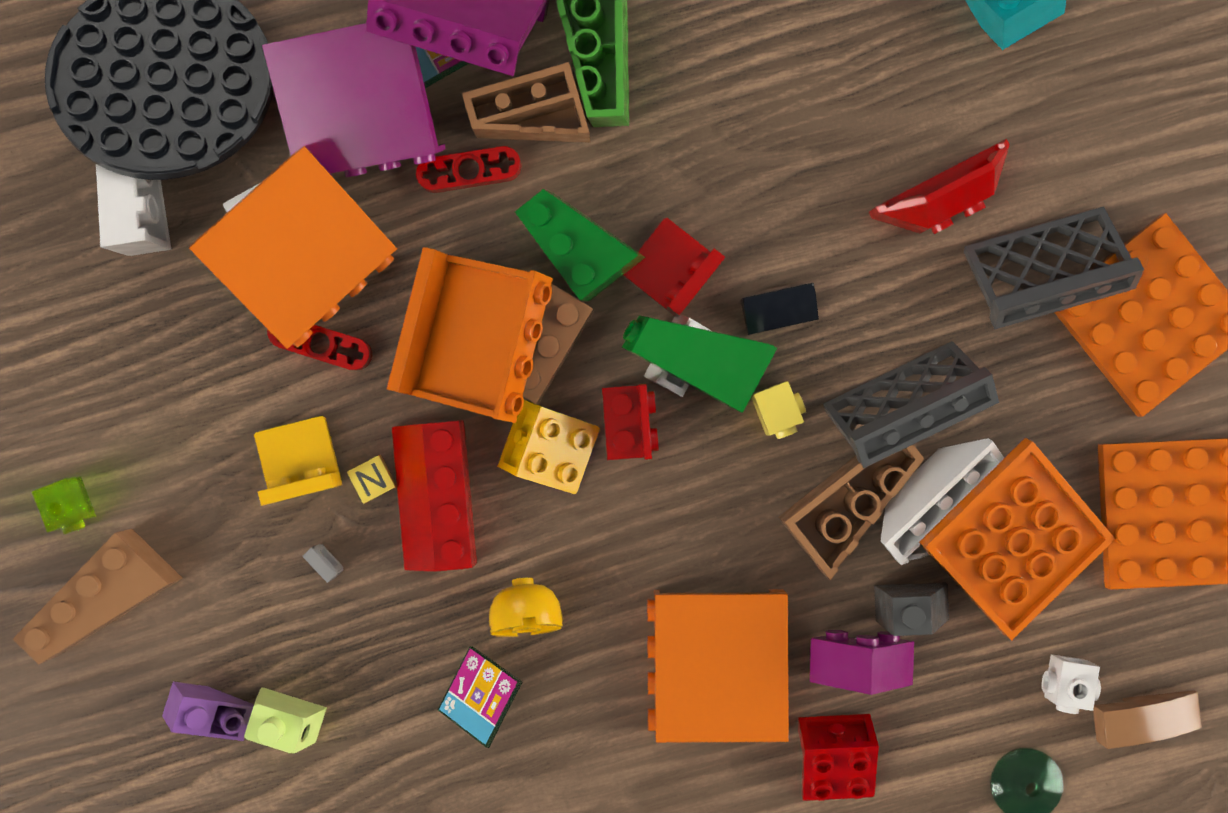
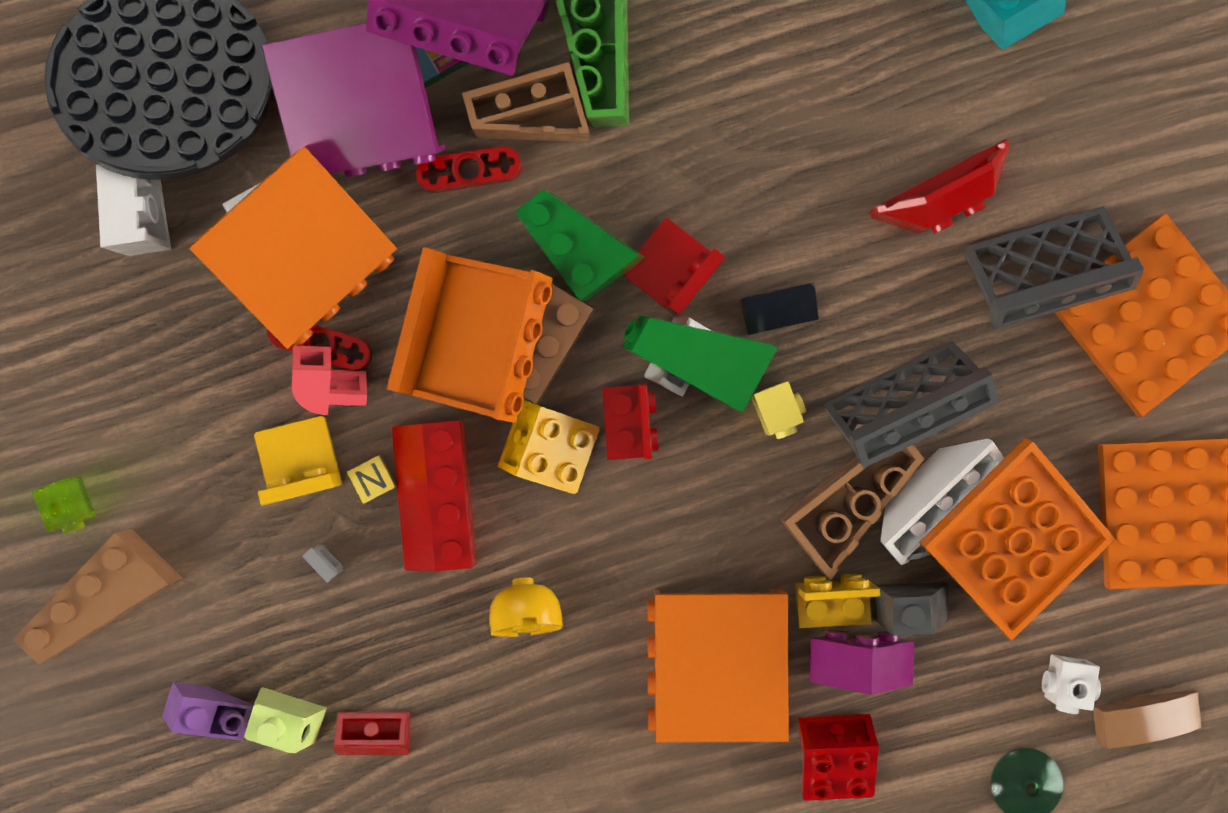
(318, 386): none -> coral brick
(372, 733): none -> red slope
(480, 696): piece -> none
(834, 602): none -> yellow bracket

